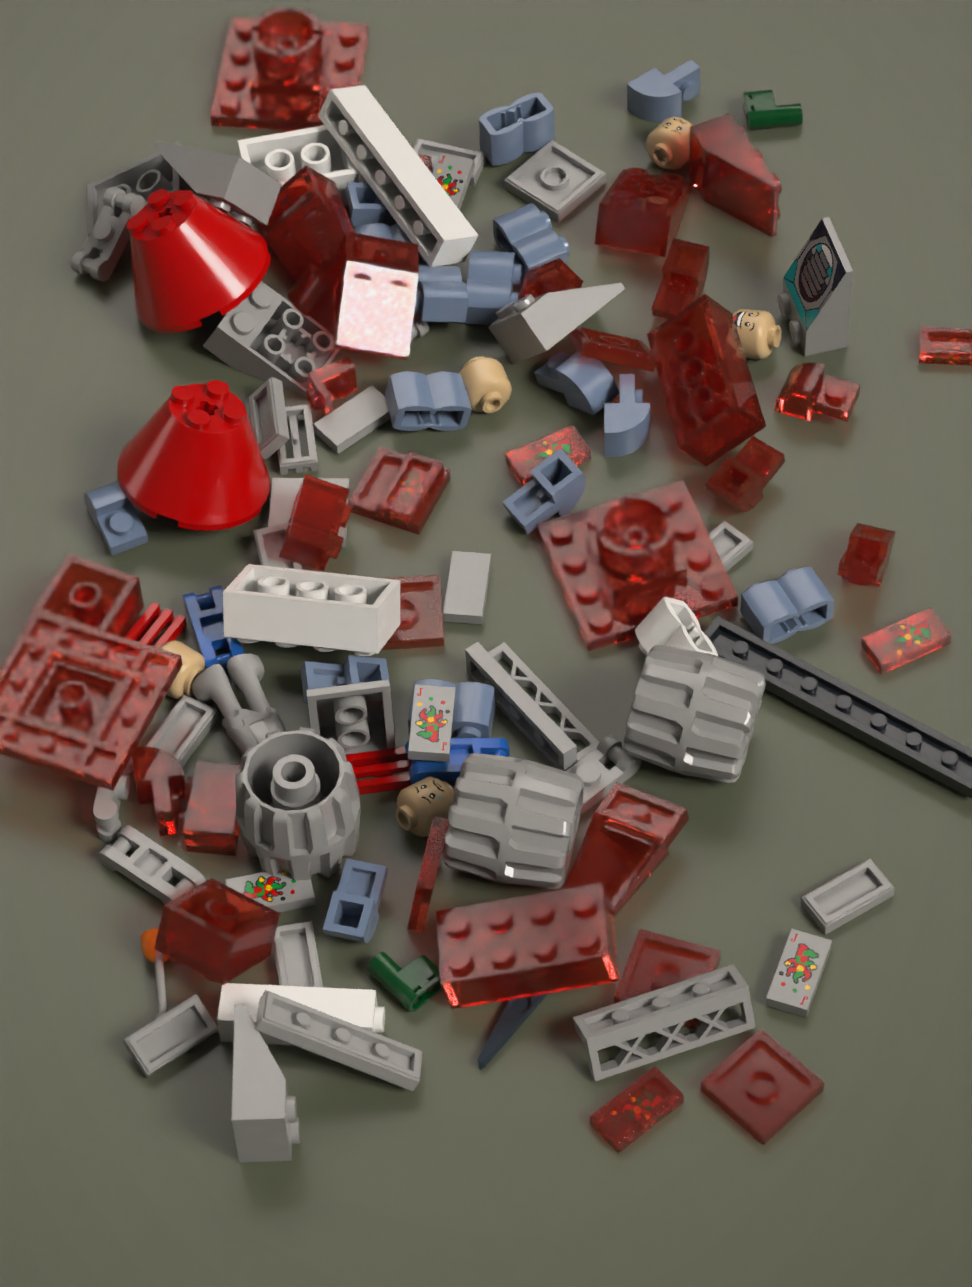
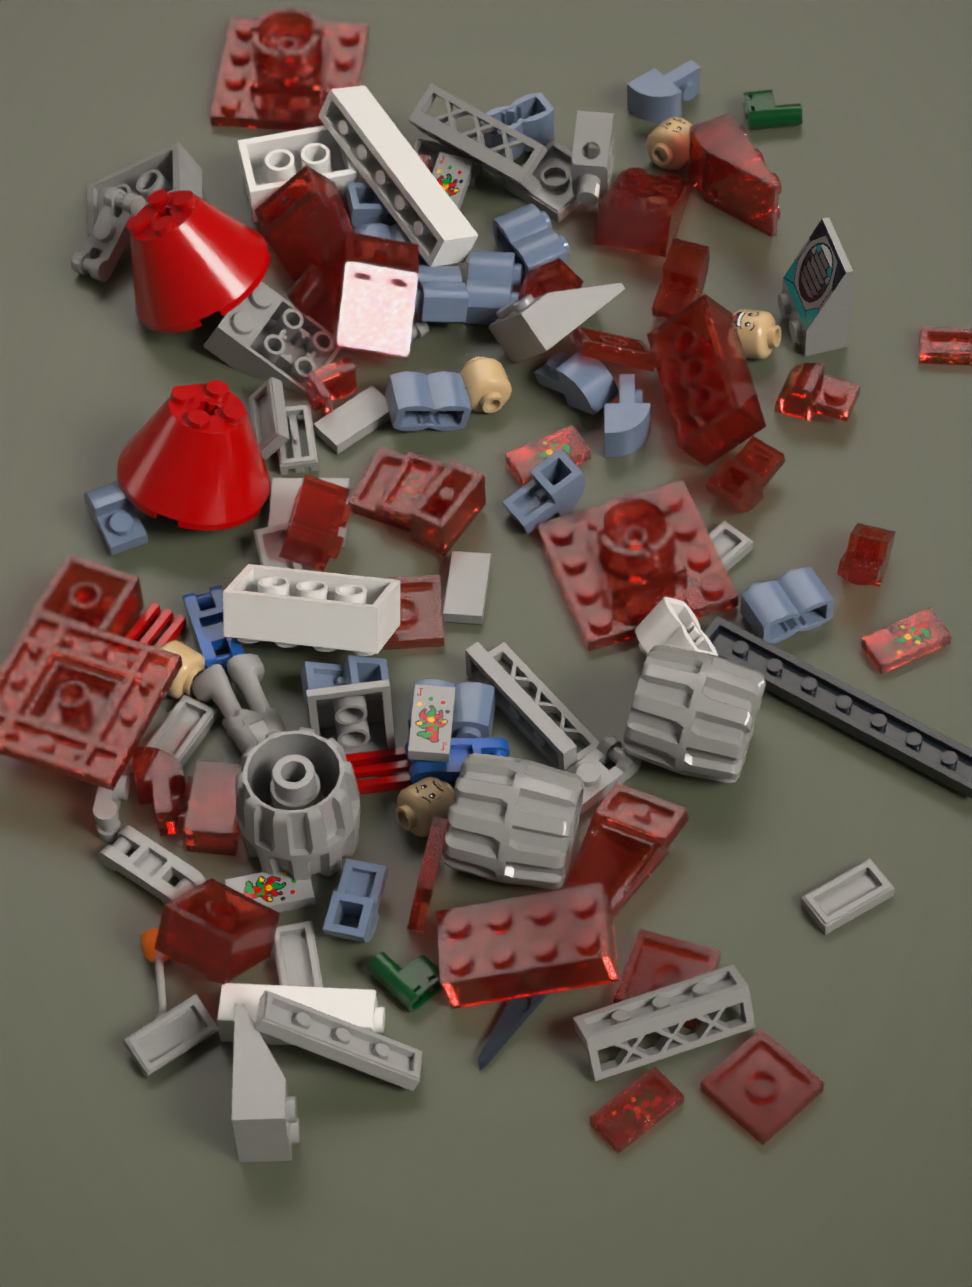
(225, 181): light grey slope -> none
(448, 507): none -> clear red brick
(469, 148): none -> light grey fence
(592, 166): none -> light grey torso
(798, 973): light grey tile -> none

